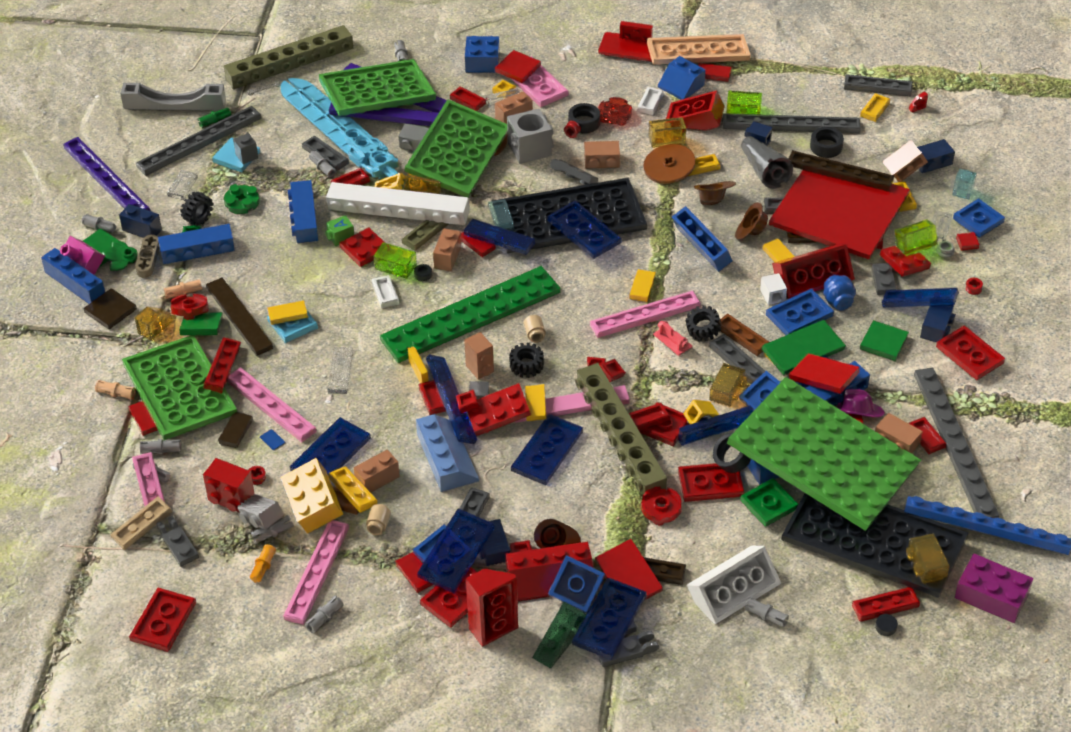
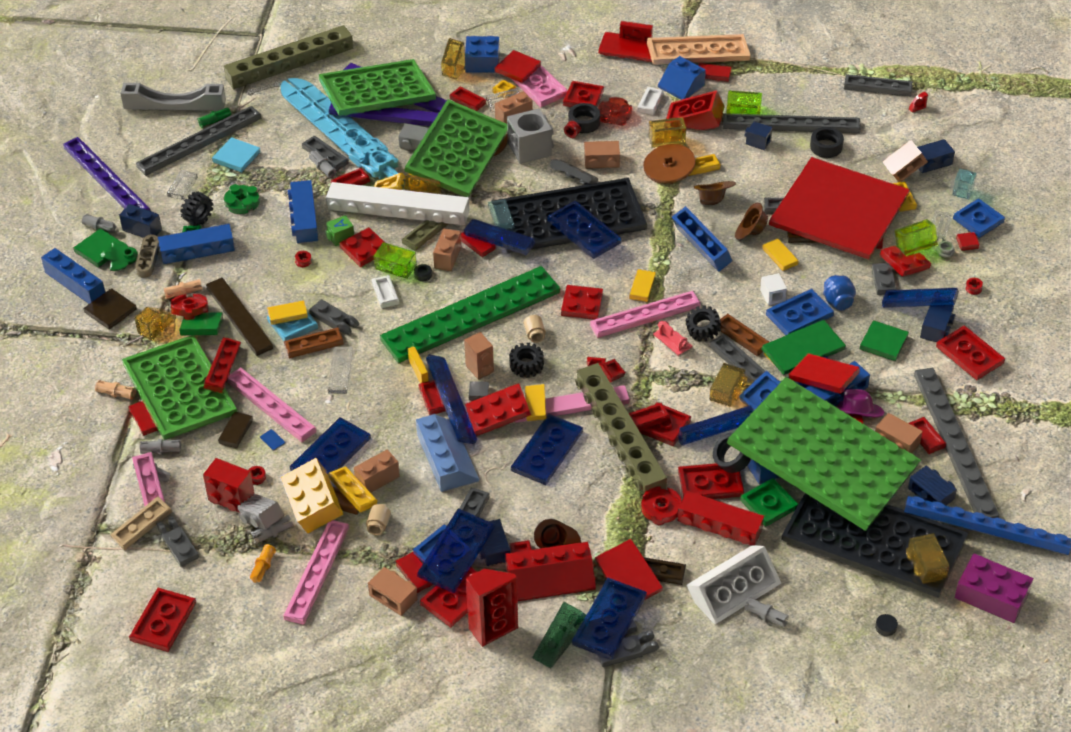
(82, 254): dark pink brick -> none
(245, 148): dark grey brick -> none
(300, 255): none -> red bush
(313, 342): none -> dark orange tile
(324, 614): light grey pin -> none
(333, 316): none -> dark grey hinge
(392, 591): none -> nougat brick
(400, 52): light grey pin -> none
(453, 59): none -> clear yellow slope
(467, 401): red tile -> none
(576, 584): blue brick -> none
(582, 302): none -> red plate
(583, 93): none -> red plate
(699, 411): yellow brick -> none
(720, 518): none -> red brick
(767, 163): dark grey cone -> none
(813, 269): red slope -> none
(841, 170): dark brown tile -> none
(875, 107): yellow tile -> none
(885, 603): red tile -> none
(931, 486): none -> dark blue brick

